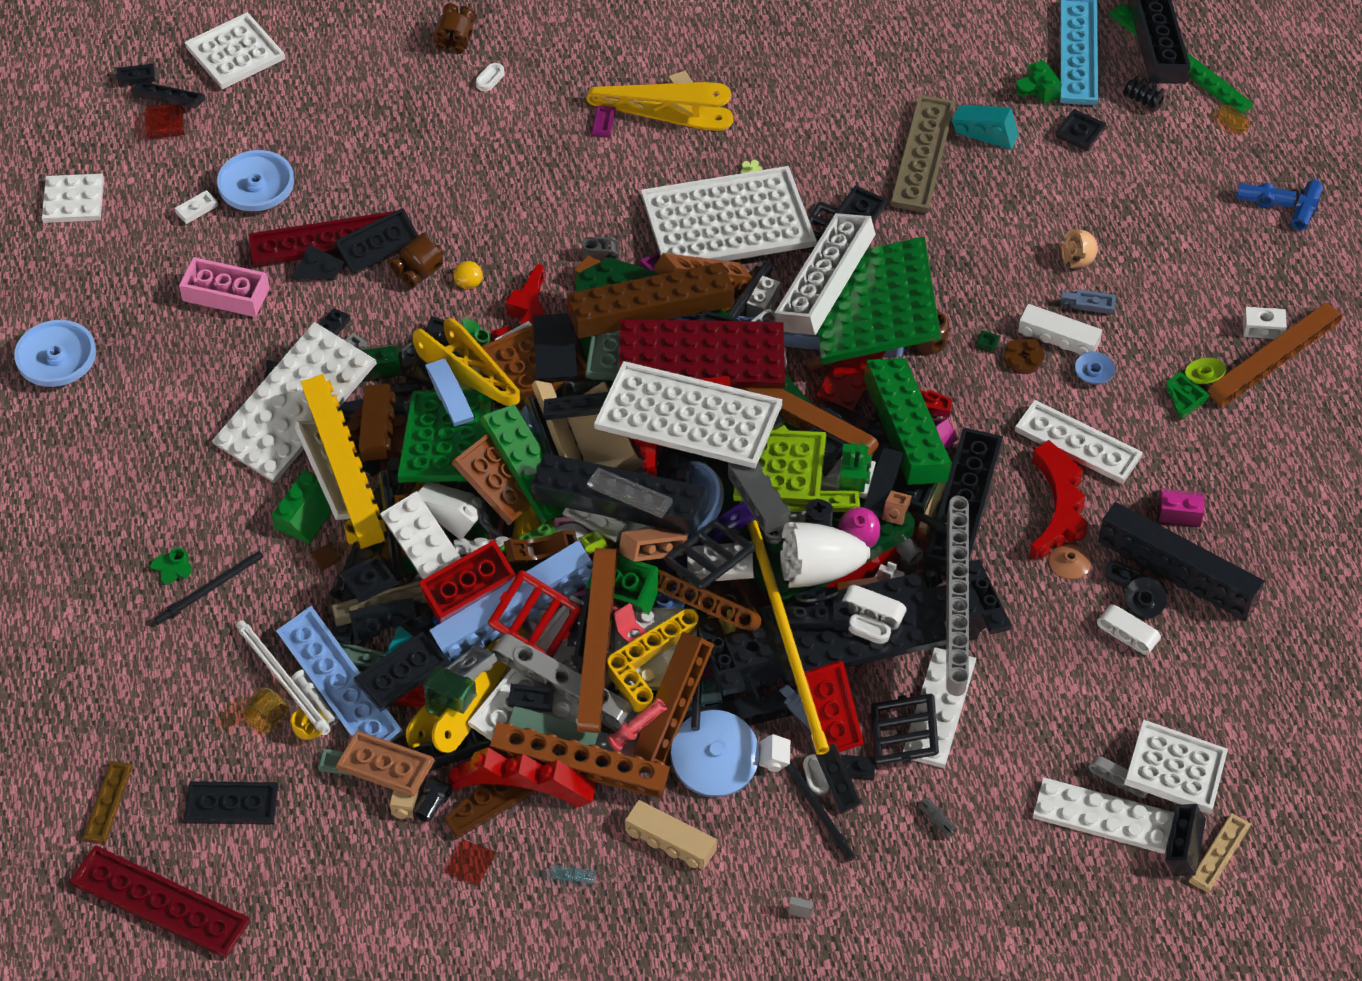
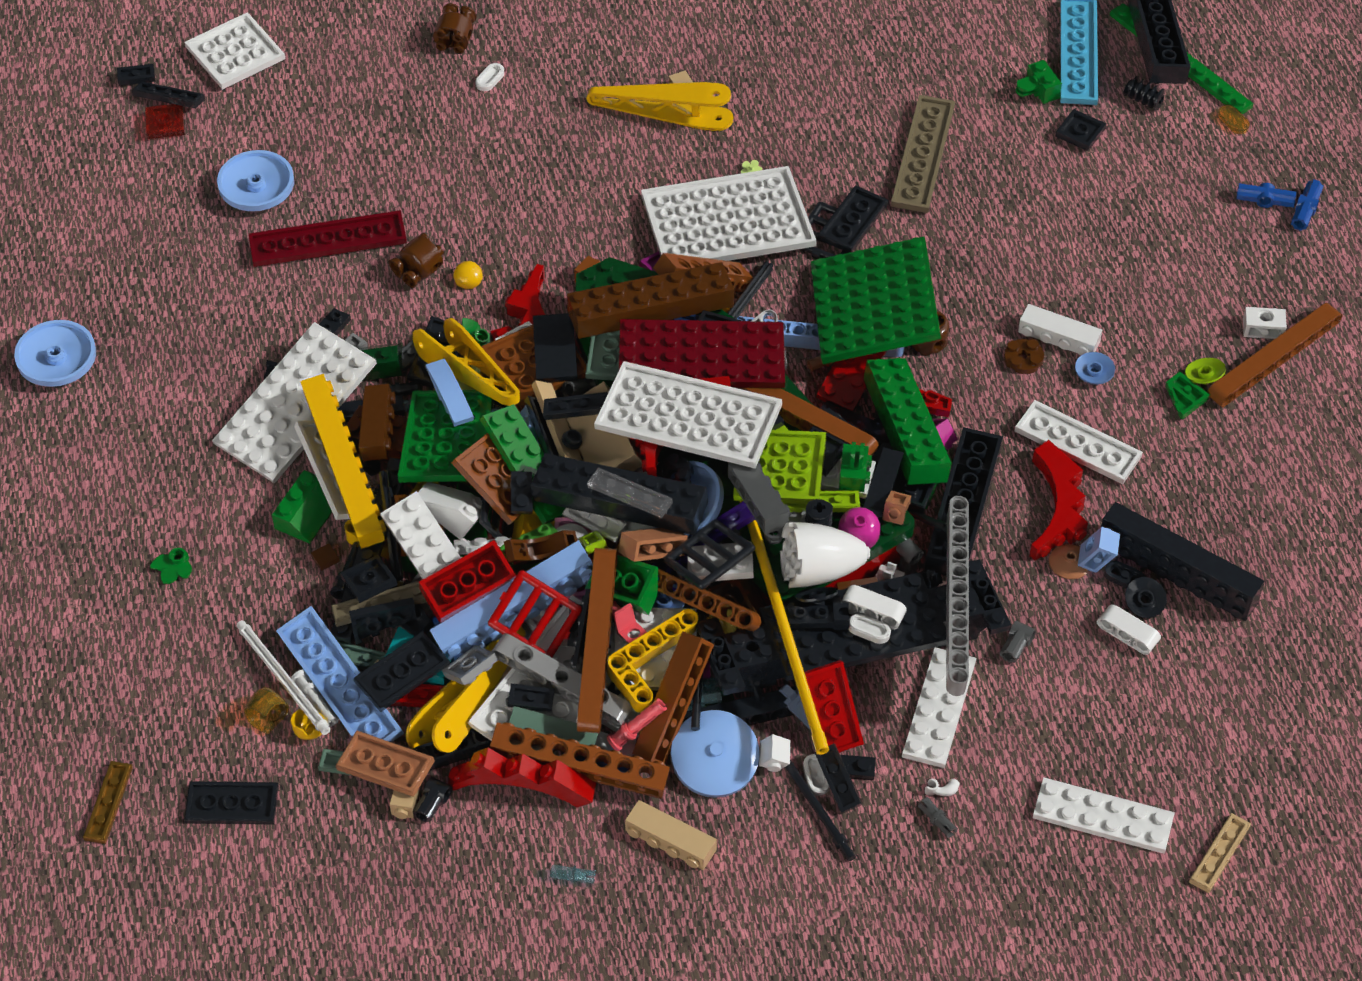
(73, 198): white plate -> none
(160, 901): dark red plate -> none
(175, 608): black bar -> none
(196, 207): white plate -> none
(224, 287): bright pink brick -> none
(318, 265): black wing -> none
(376, 241): black tile -> none
(448, 690): clear green brick -> none
(470, 862): clear red piece -> none
(483, 805): reddish brown wing -> none
(520, 493): none -> black plate
(572, 439): none -> black plate
(599, 247): dark grey piece -> none
(603, 121): magenta tile -> none
(763, 297): white brick -> none
(800, 907): light grey tile -> none
(825, 273): white brick -> none
(931, 733): black bar -> none
(932, 510): tan tile -> none
(947, 790): none -> white arm
(987, 124): teal wedge -> none
(987, 341): dark green tile -> none
(1018, 638): none -> dark grey piece
(1079, 244): light nougat cylinder -> none
(1089, 301): sand blue hinge -> none
(1098, 549): none -> light blue brick
(1113, 773): light grey beam -> none
(1176, 766): white plate -> none
(1181, 507): dark pink slope -> none
(1185, 840): black brick -> none

